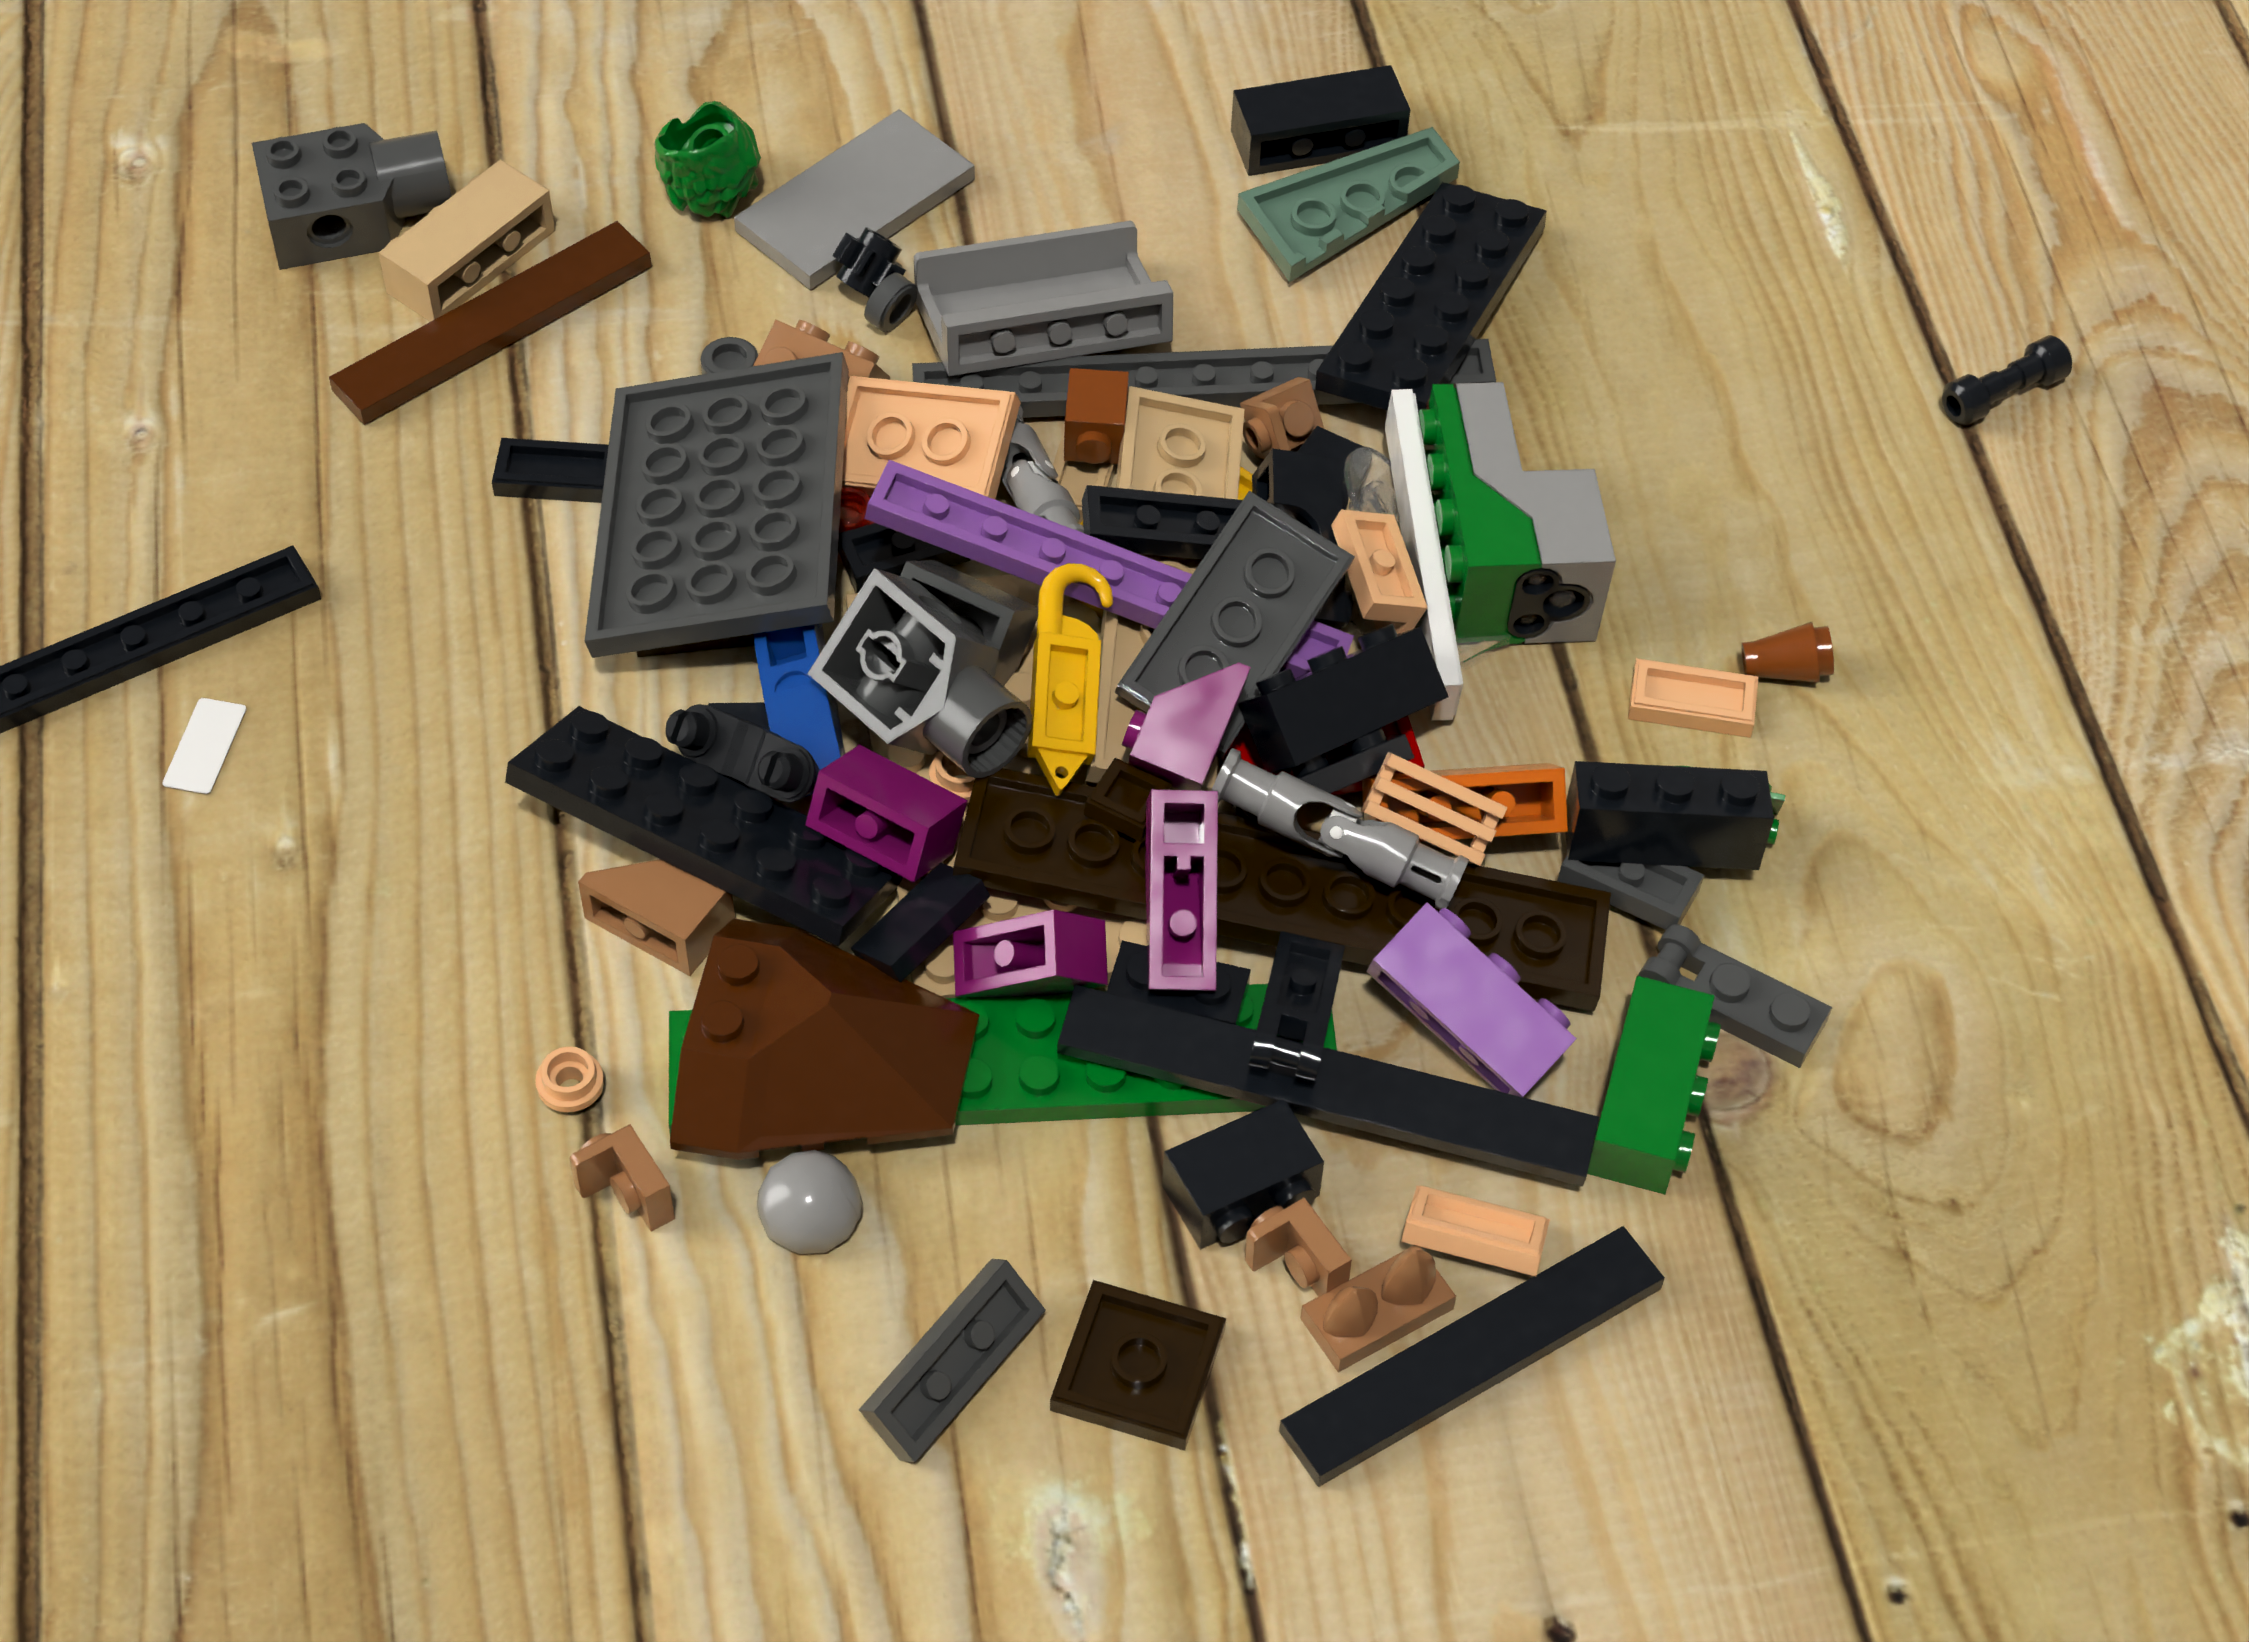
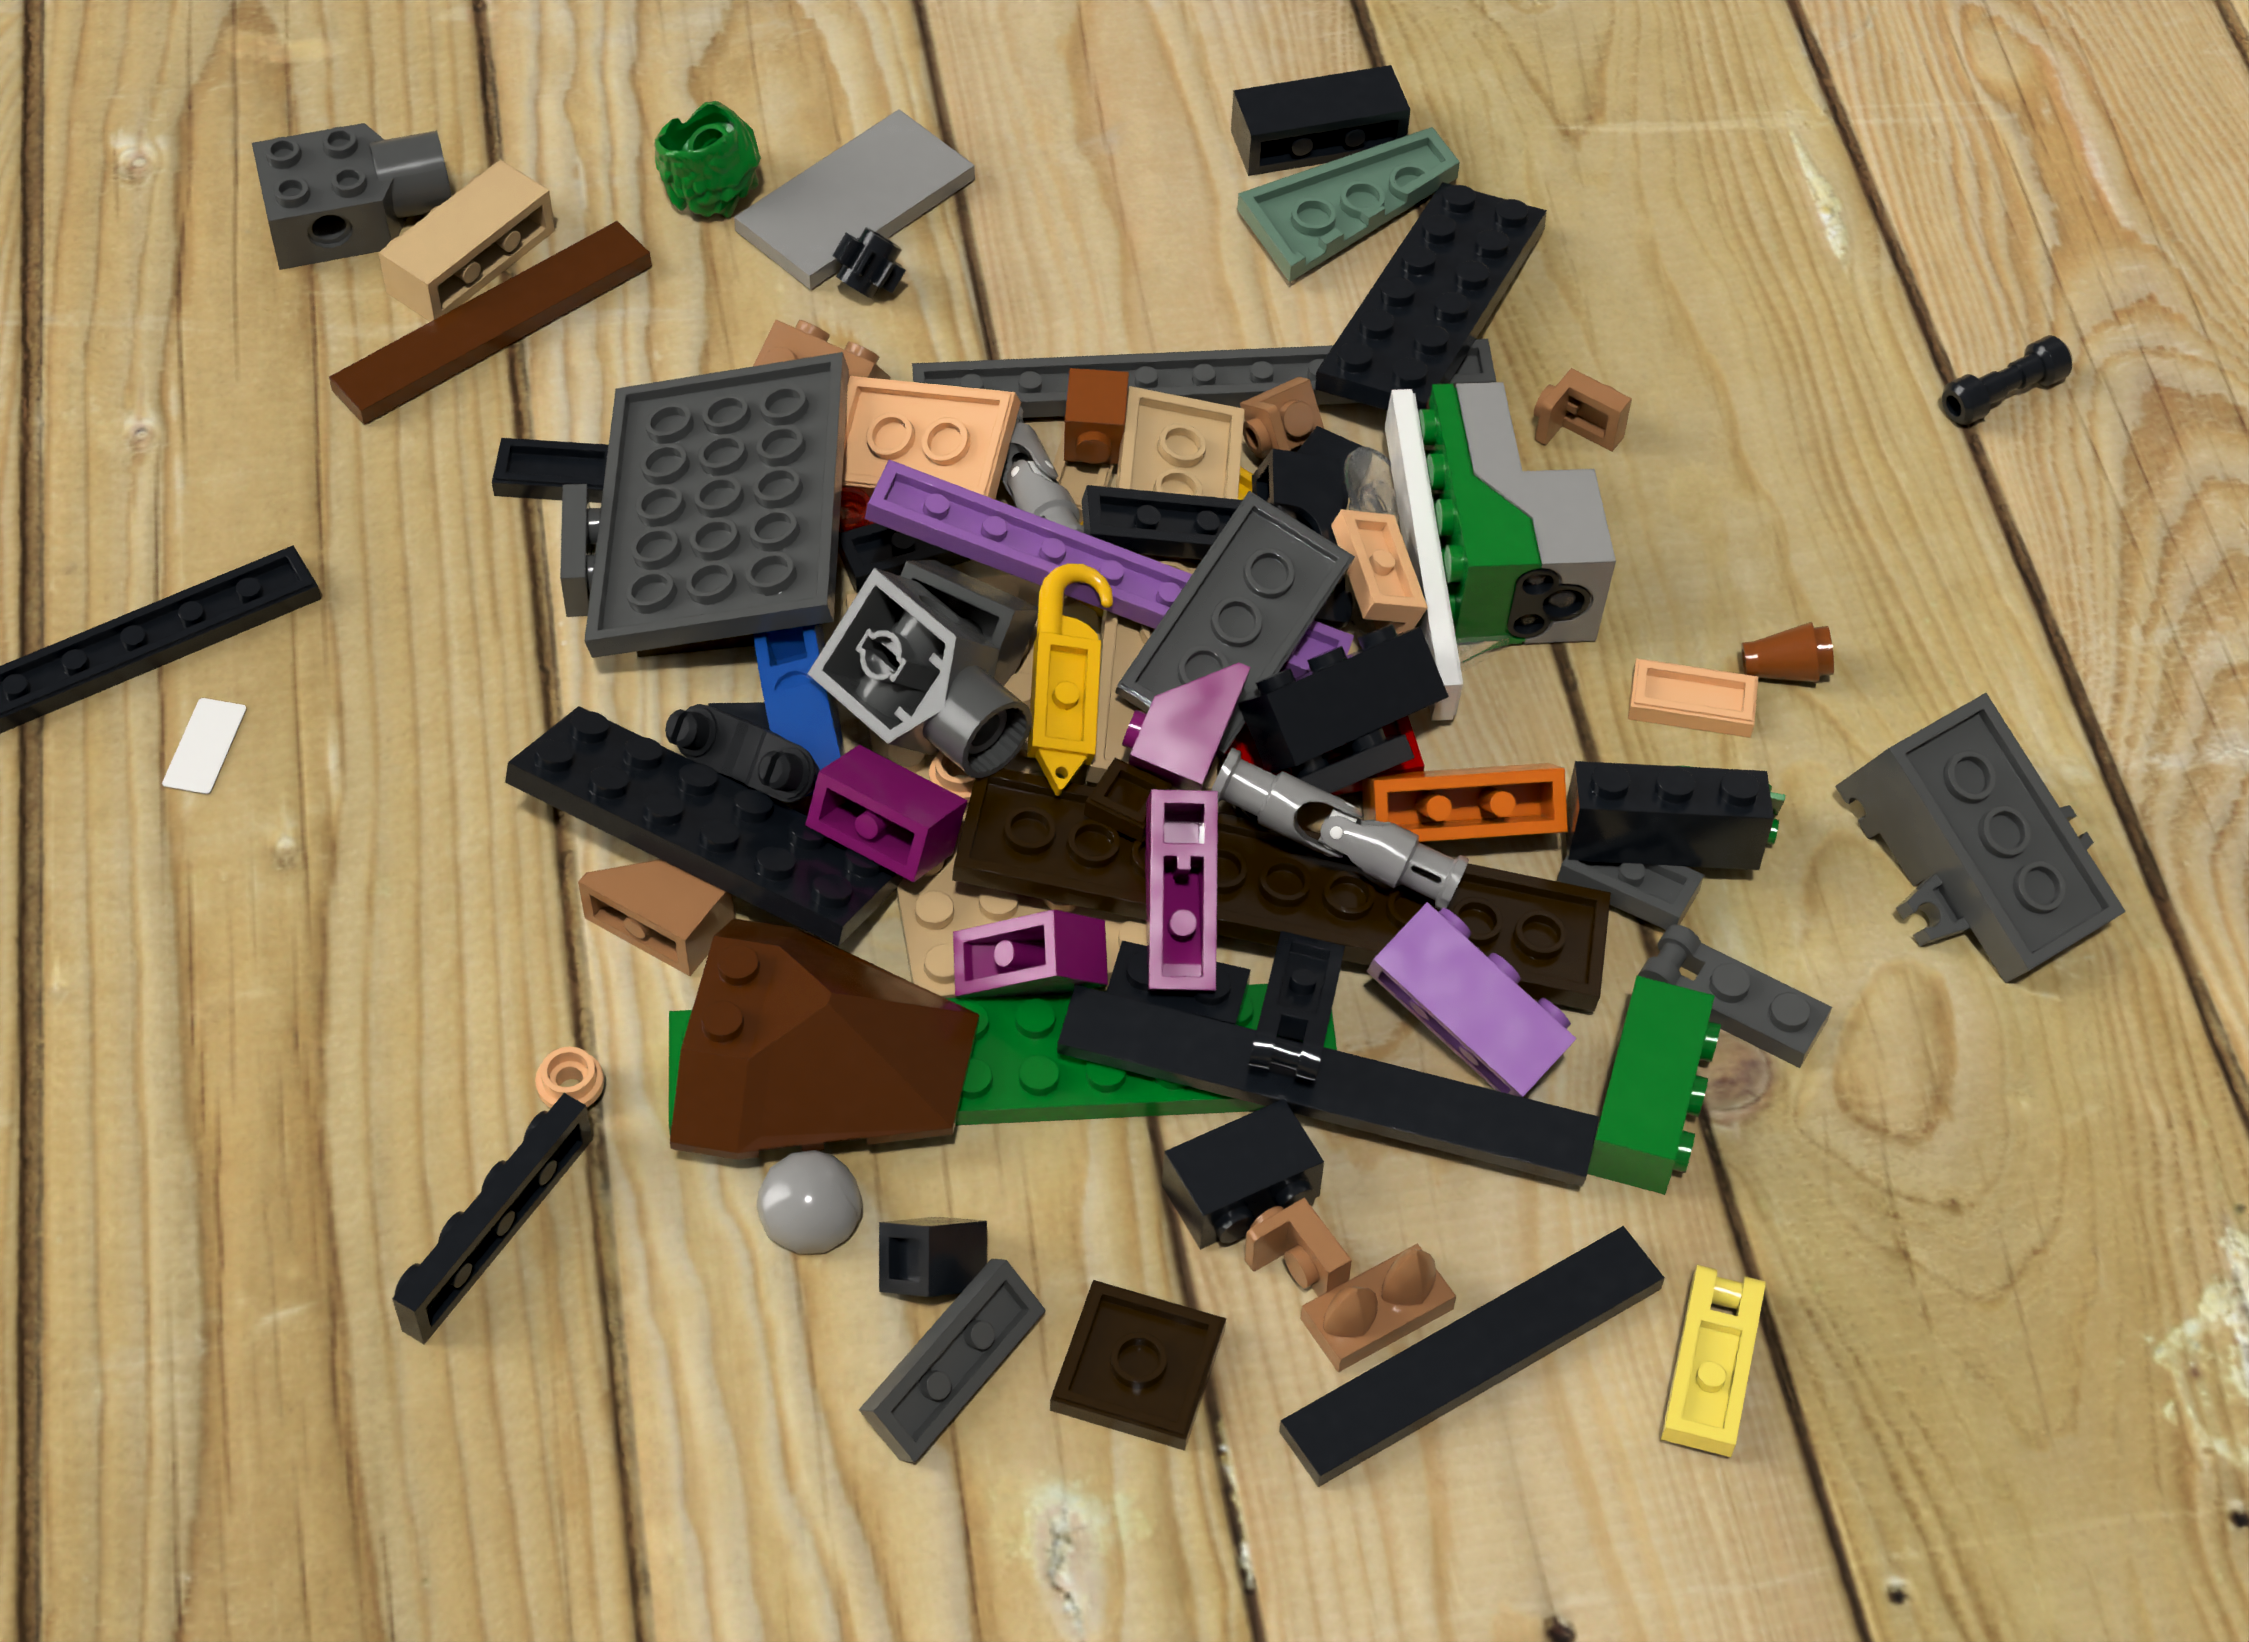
(479, 1234): none -> black plate
(577, 536): none -> dark grey plate
(630, 1170): medium nougat bracket -> none
(727, 354): dark grey tile -> none
(891, 302): dark grey tile -> none
(921, 921): black tile -> none
(930, 1255): none -> black panel
(1040, 298): light grey panel -> none
(1476, 1230): light nougat tile -> none
(1483, 831): light nougat tile -> none
(1584, 408): none -> medium nougat bracket
(1713, 1363): none -> light yellow plate
(1983, 839): none -> dark grey piece

